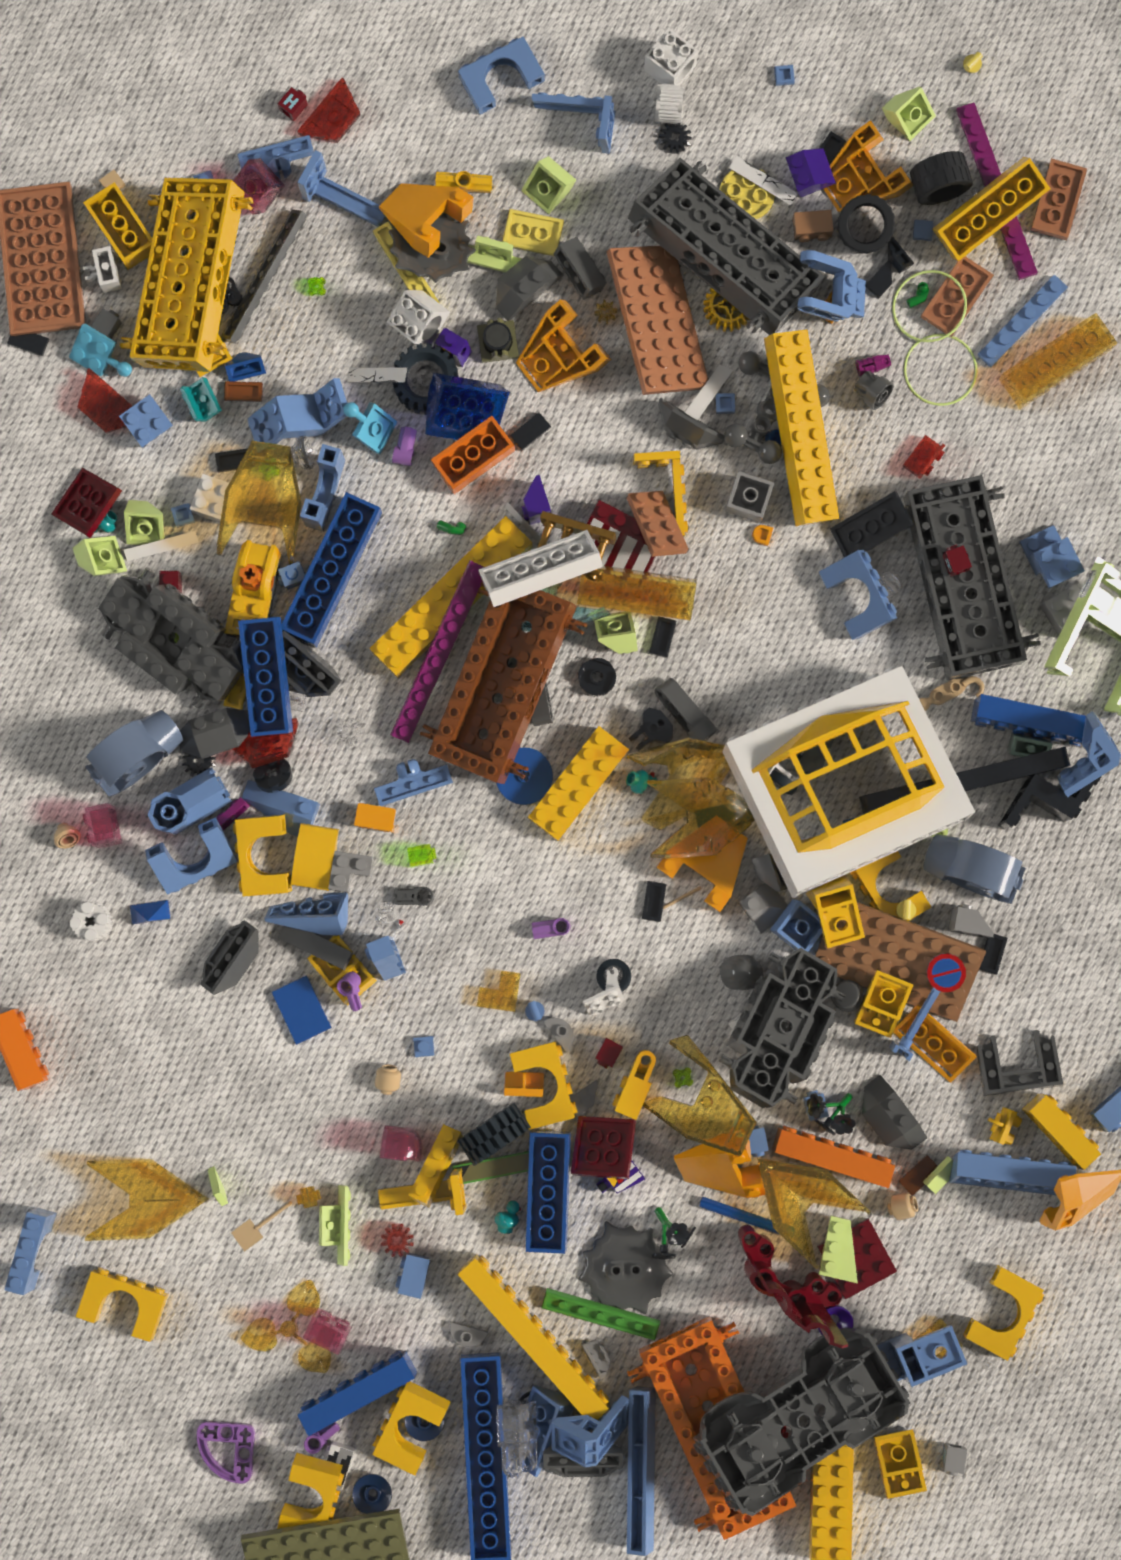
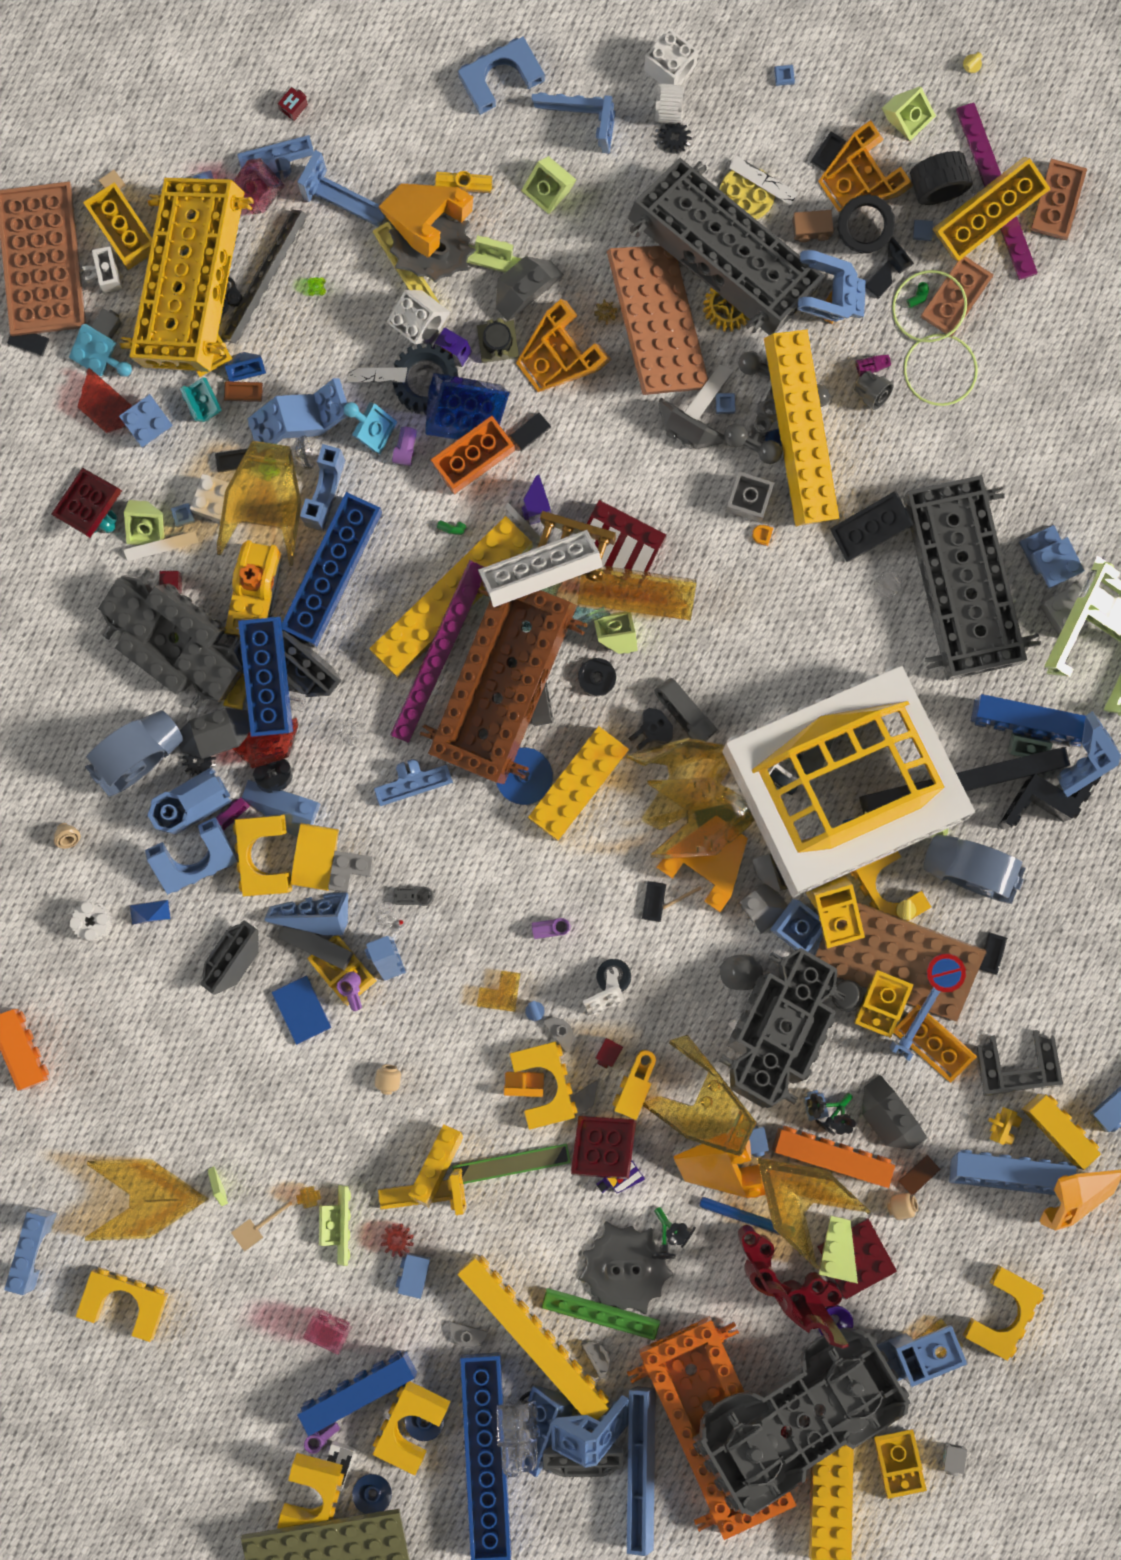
(100, 556): yellowish green slope -> none
(102, 826): clear pink brick -> none
(235, 1437): medium lavender beam -> none
(261, 1332): clear yellow plant -> none
(291, 575): medium blue brick -> none
(332, 116): clear red wing -> none
(375, 817): light orange panel -> none
(401, 1144): clear pink brick -> none
(421, 855): clear neon green brick -> none
(424, 1046): medium blue plate -> none
(494, 1134): black wheel -> none
(508, 1219): teal animal -> none
(533, 232): light yellow tile -> none
(548, 1191): blue brick -> none
(580, 268): dark grey brick -> none
(638, 780): teal animal -> none
(657, 523): nougat plate -> none
(662, 459): yellow bracket -> none
(662, 636): black tile -> none
(686, 1073): clear neon green plate -> none
(810, 171): dark purple slope -> none
(879, 610): medium blue arch -> none
(923, 456): clear red bracket -> none
(940, 1175): yellowish green tile -> none
(950, 690): tan piece -> none
(957, 560): dark red brick -> none
(965, 1342): clear hinge -> none
(969, 922): light grey slope -> none
(1022, 321): medium blue plate -> none
(1058, 361): clear yellow brick -> none

